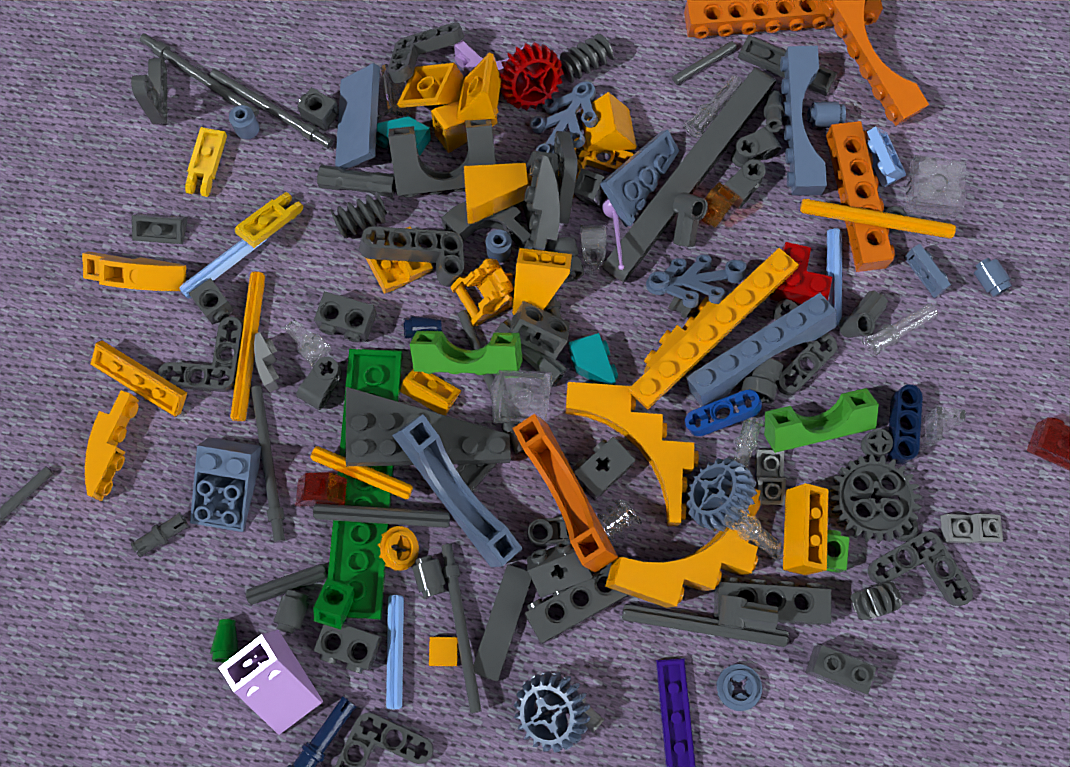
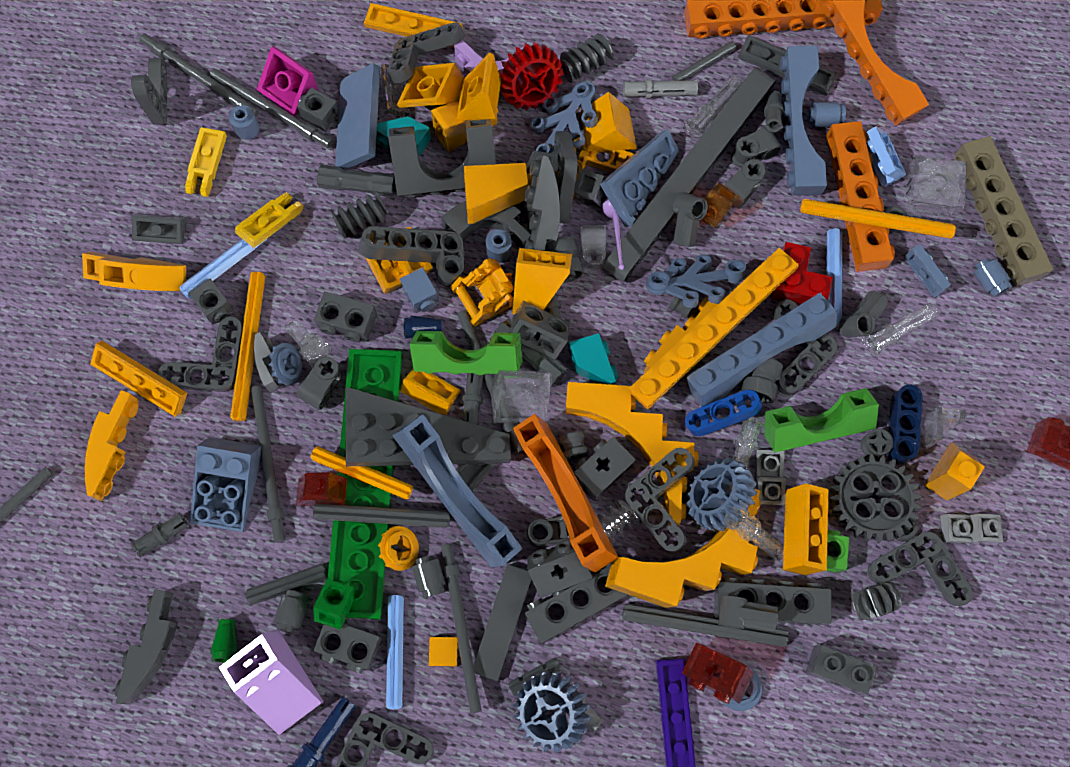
(144, 661): none -> dark grey slope
(285, 80): none -> dark pink slope
(291, 360): none -> sand blue gear
(401, 21): none -> light orange tile
(419, 290): none -> sand blue brick
(472, 398): none -> dark grey pin
(551, 665): none -> dark grey axle
(573, 445): none -> dark grey wheel
(652, 492): none -> dark grey beam
(660, 88): none -> light grey pin
(705, 662): none -> clear red brick
(954, 473): none -> light orange slope
(1014, 217): none -> dark tan brick

